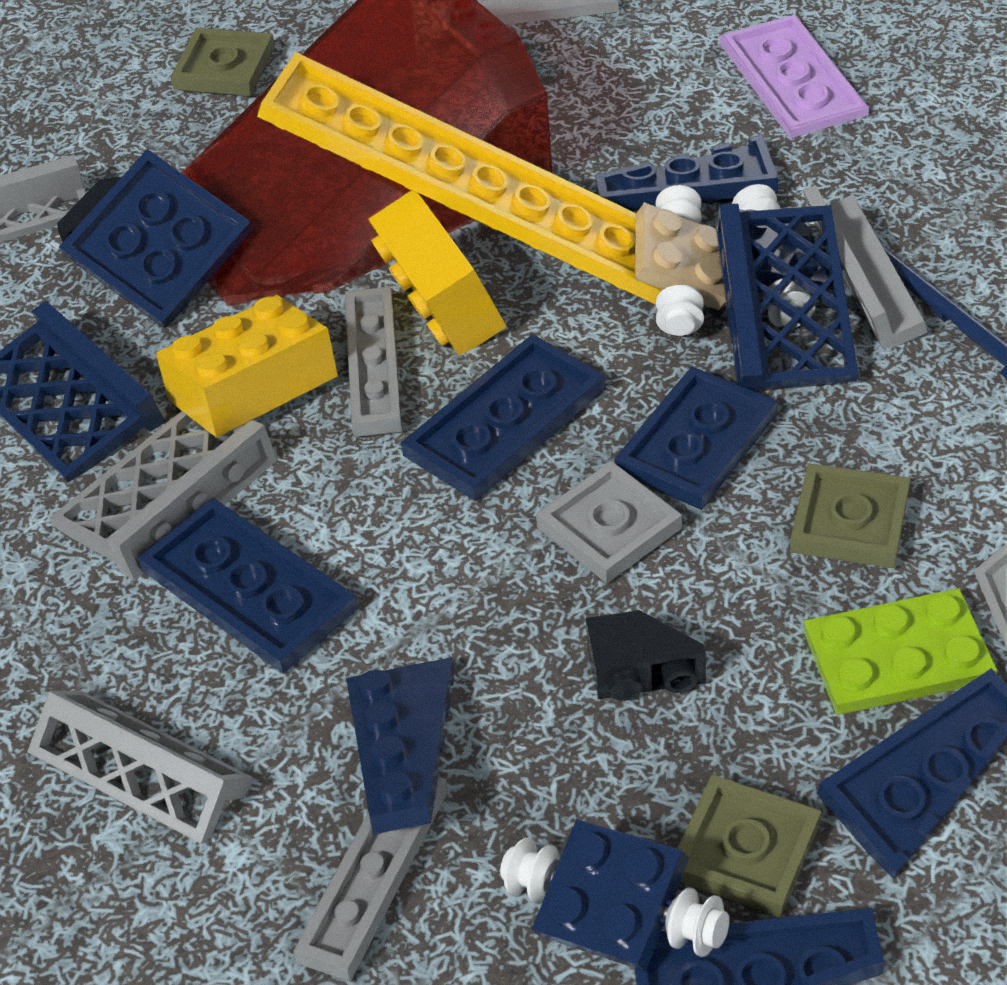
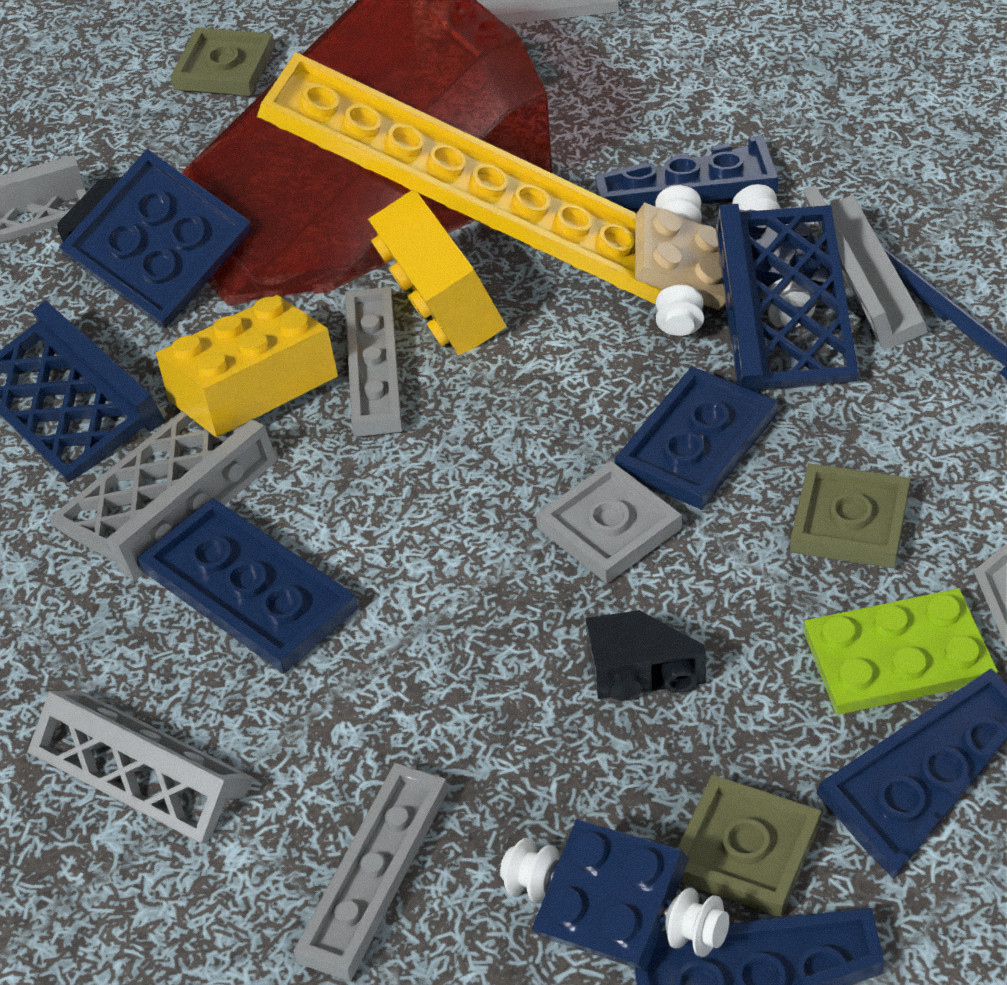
(399, 739): dark blue wing -> none
(503, 416): dark blue plate -> none
(793, 76): lavender tile -> none

